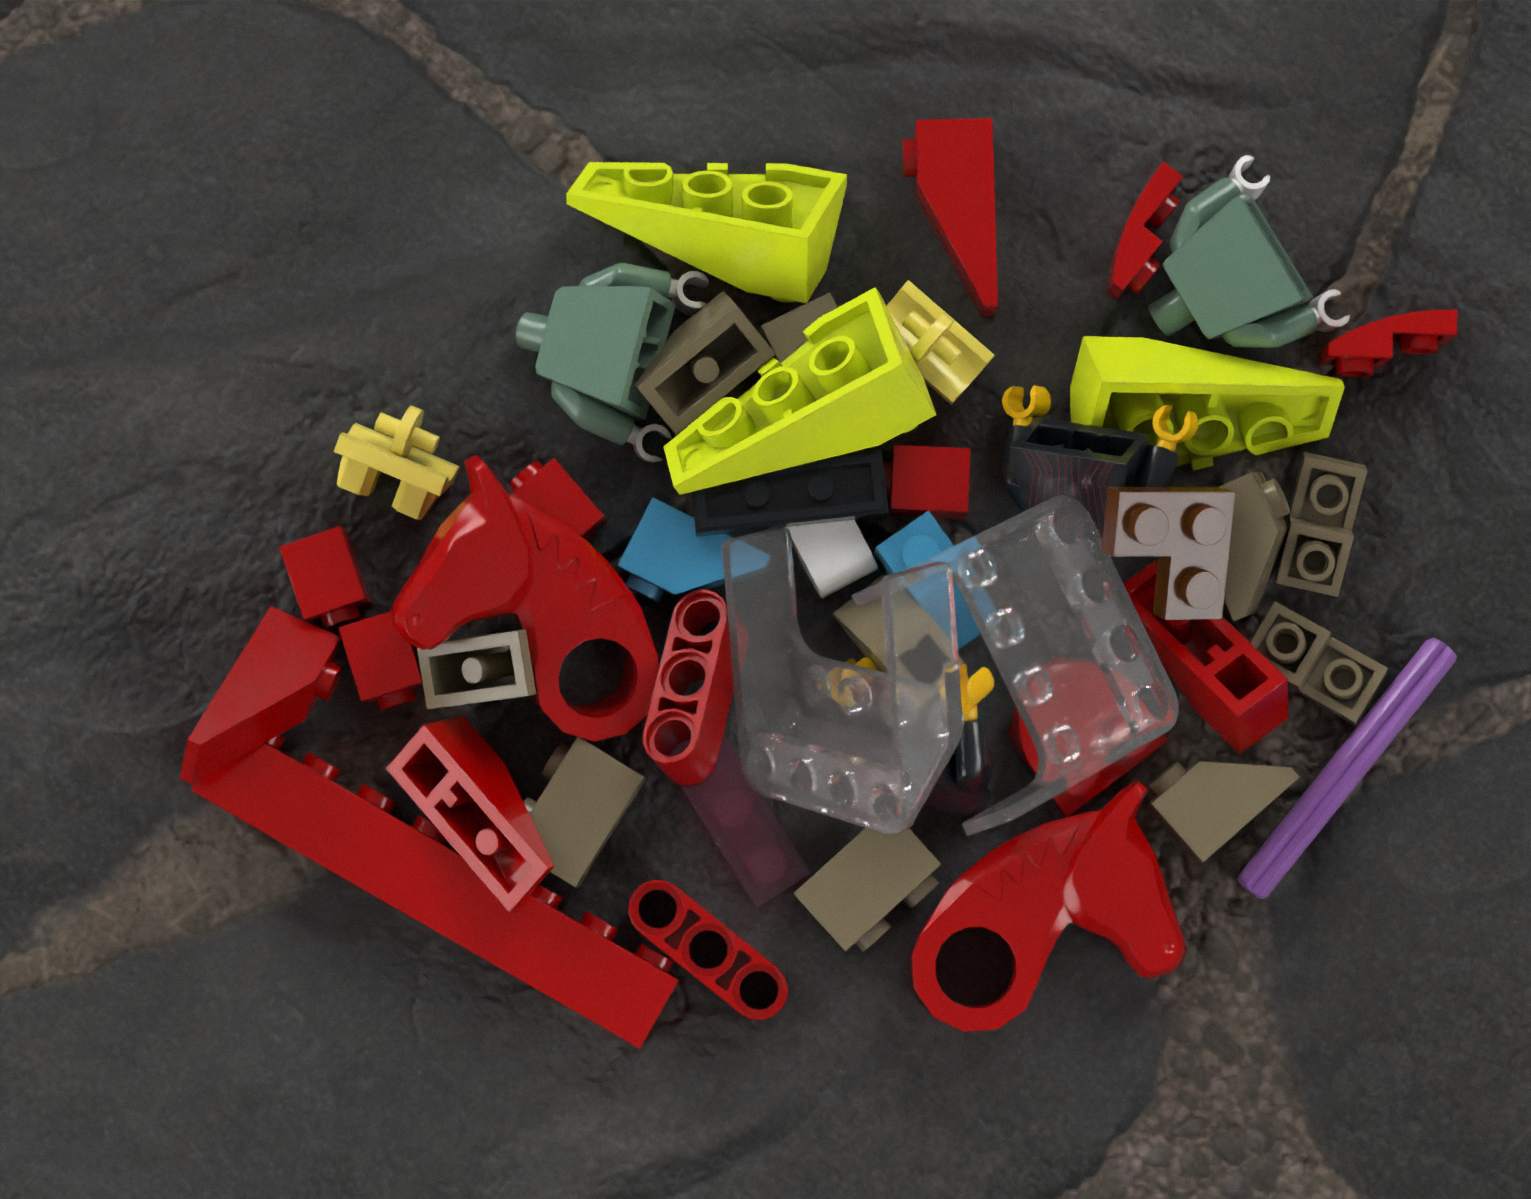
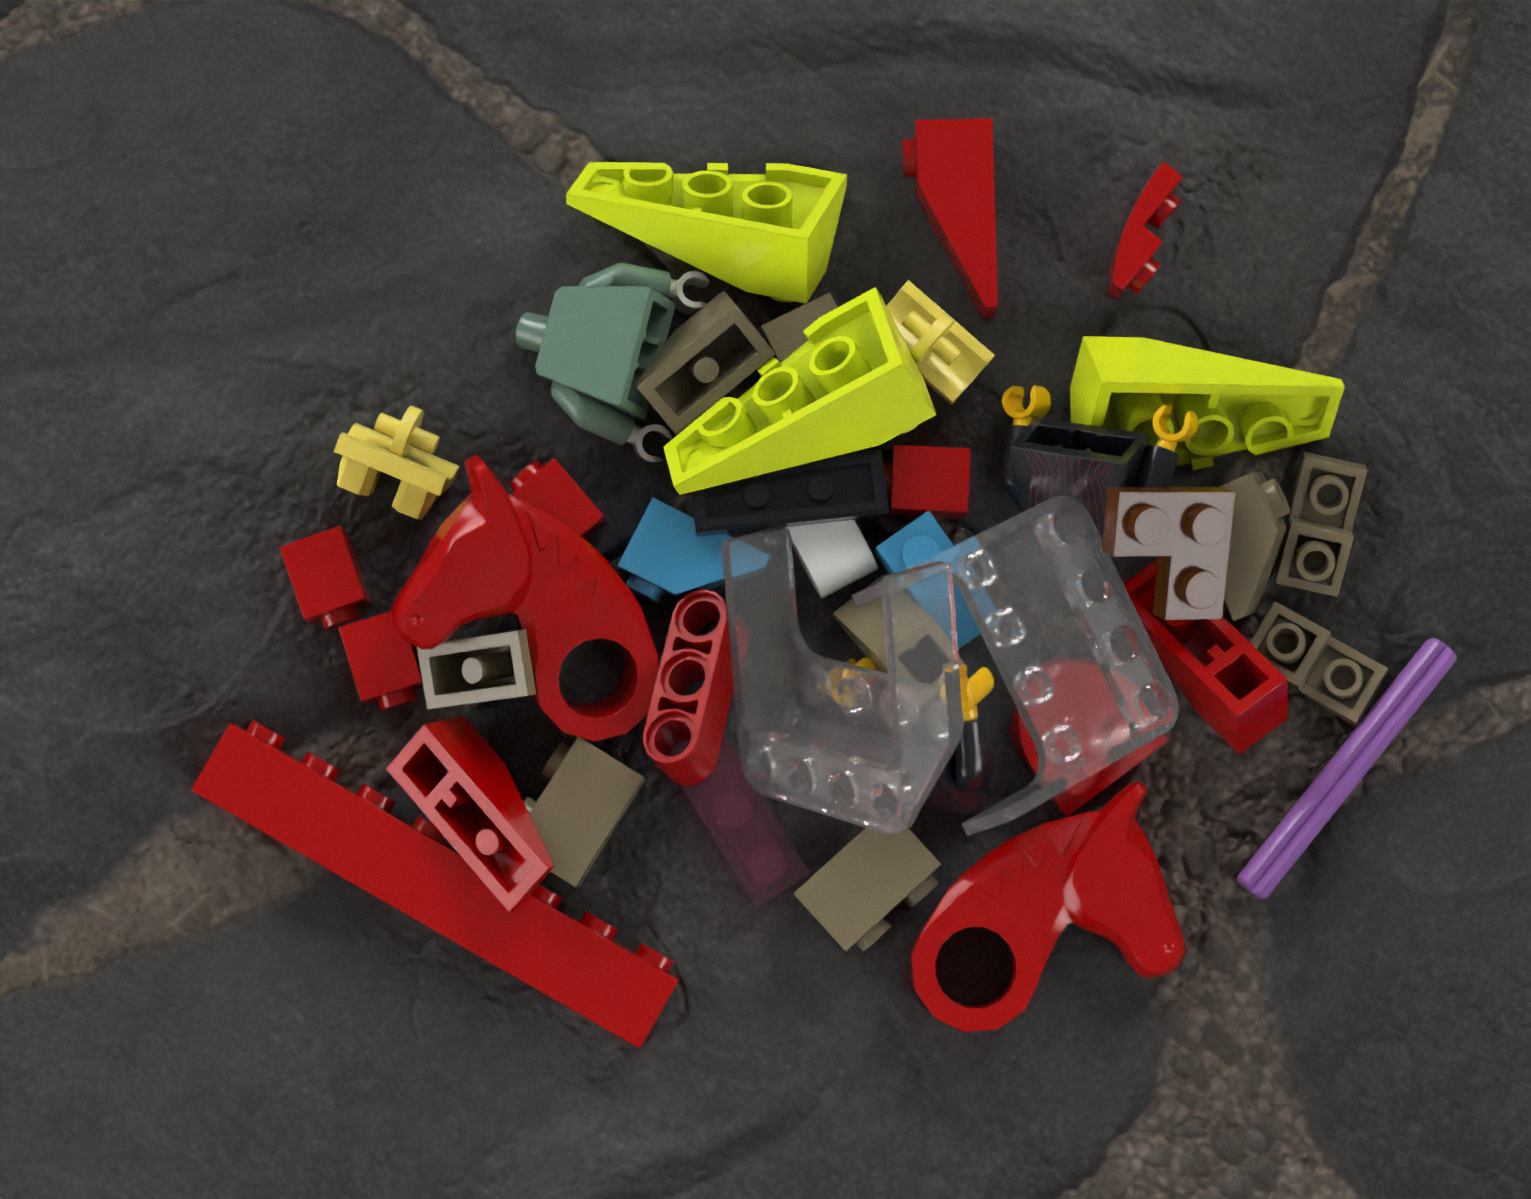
(264, 693): red slope -> none
(676, 943): red beam -> none
(1214, 801): dark tan slope -> none
(1236, 272): sand green torso -> none
(1372, 344): red slope -> none

